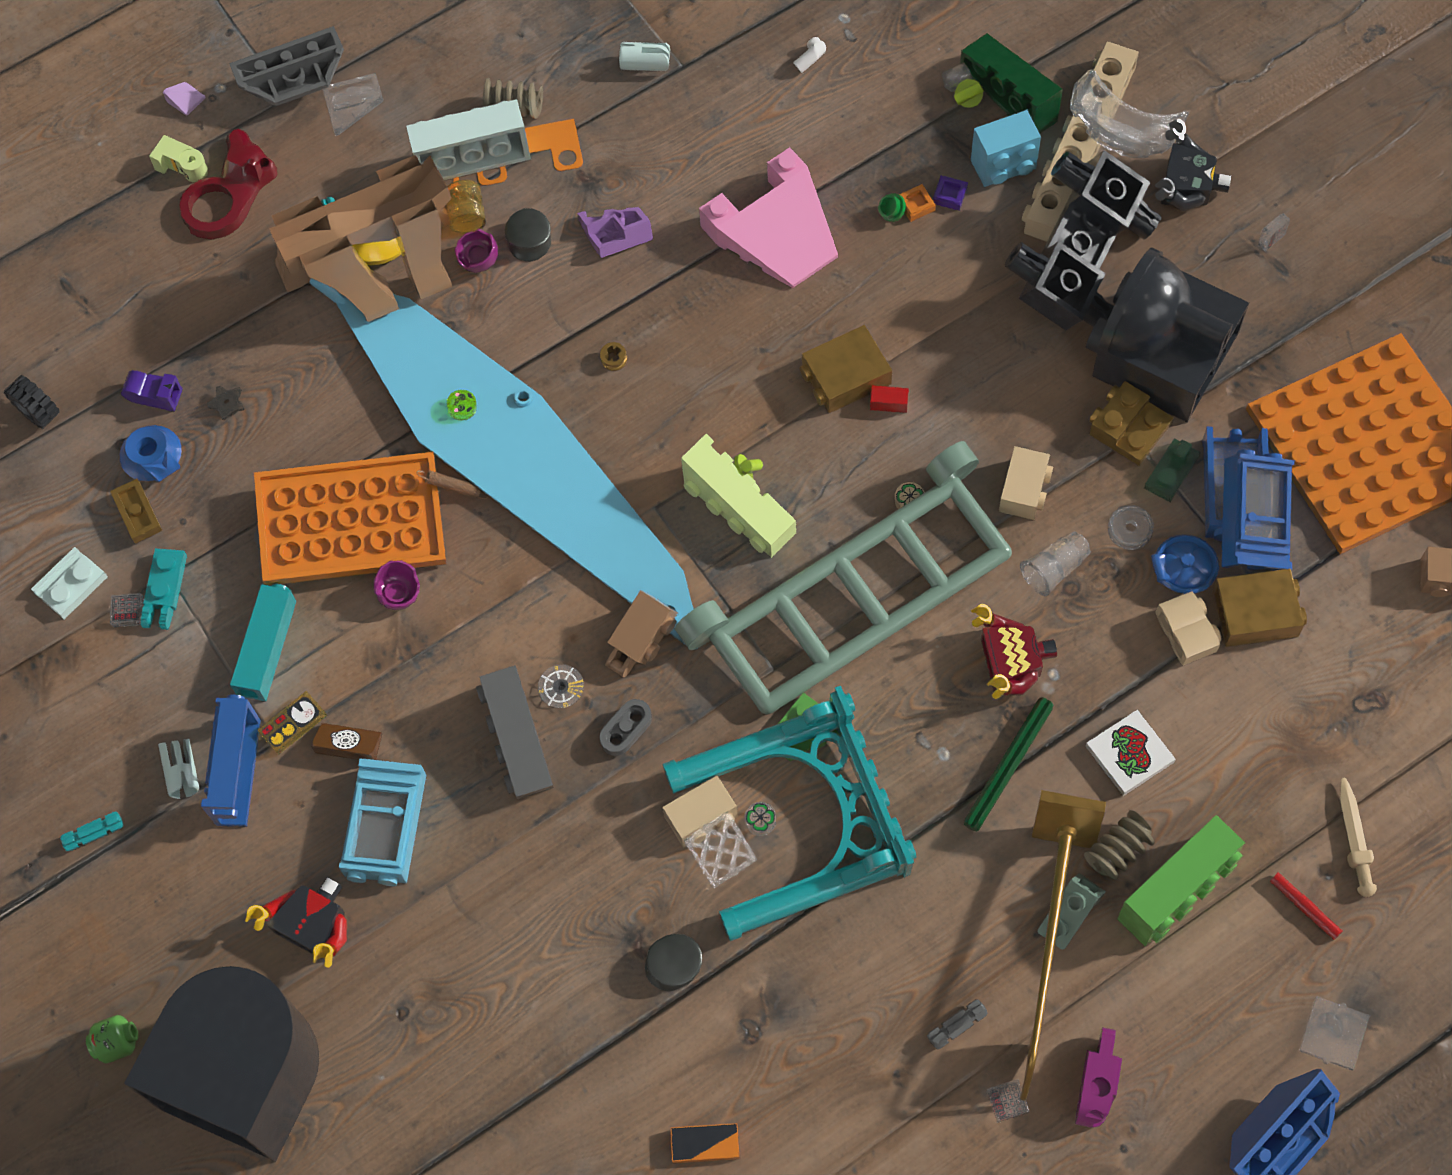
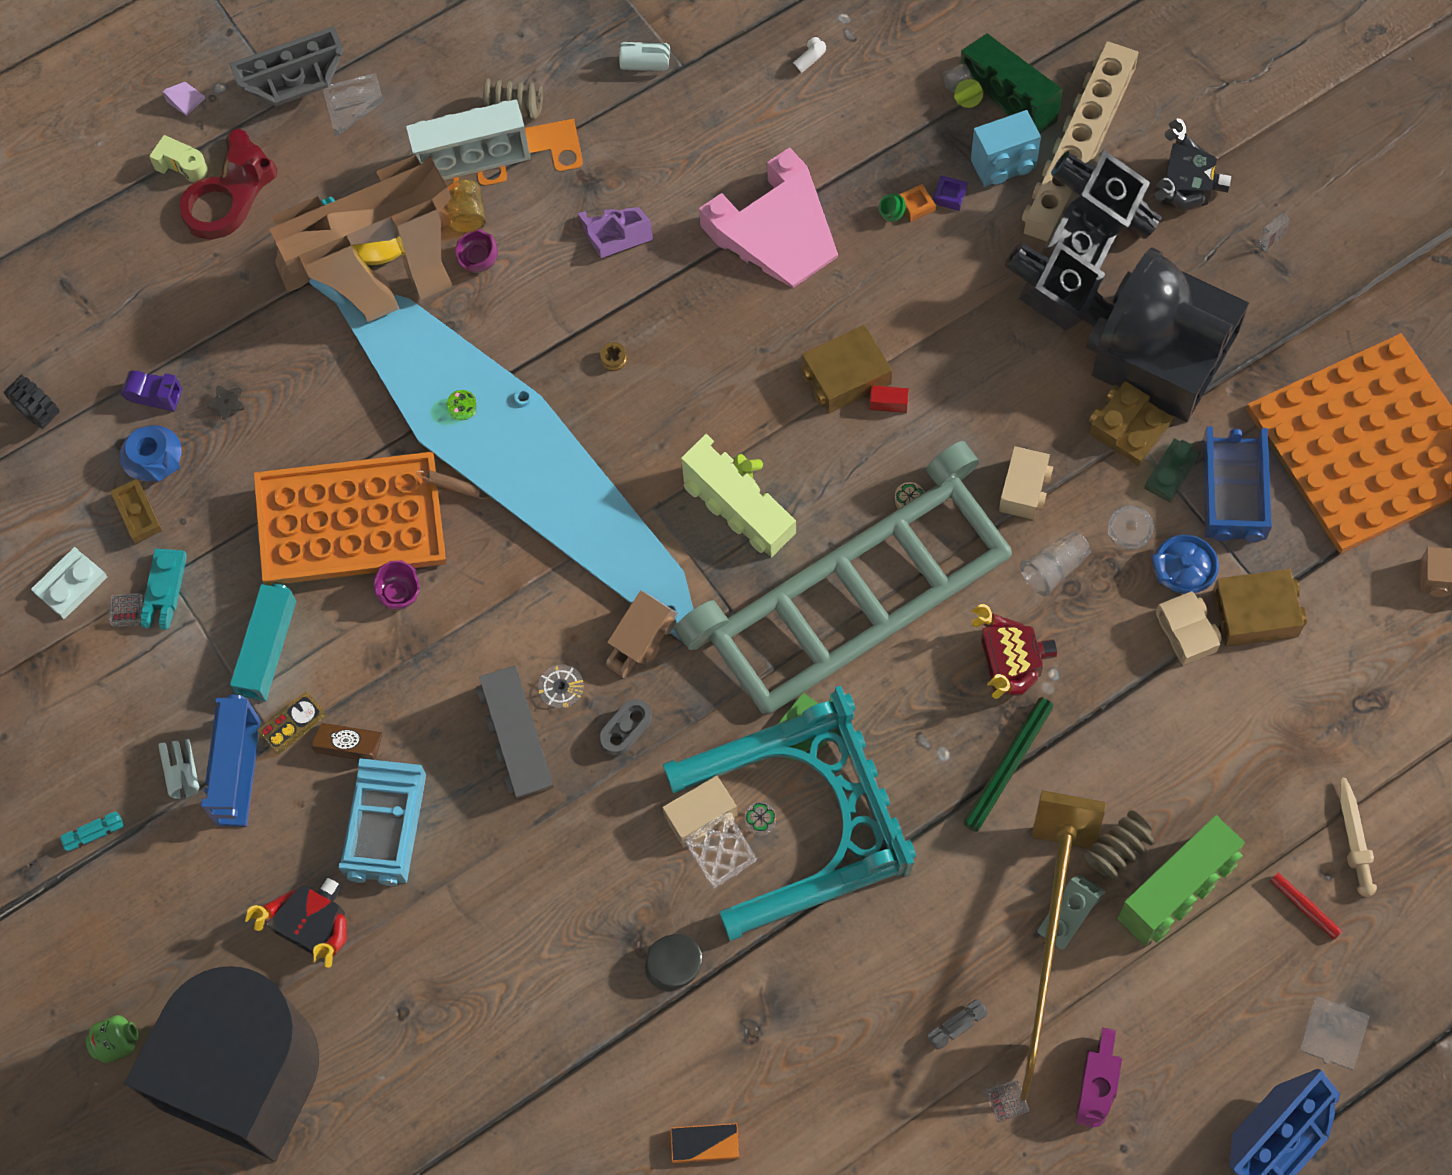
(528, 234): pearl dark grey piece -> none
(1117, 123): clear windscreen -> none
(1130, 752): white tile -> none
(1257, 511): blue door -> none

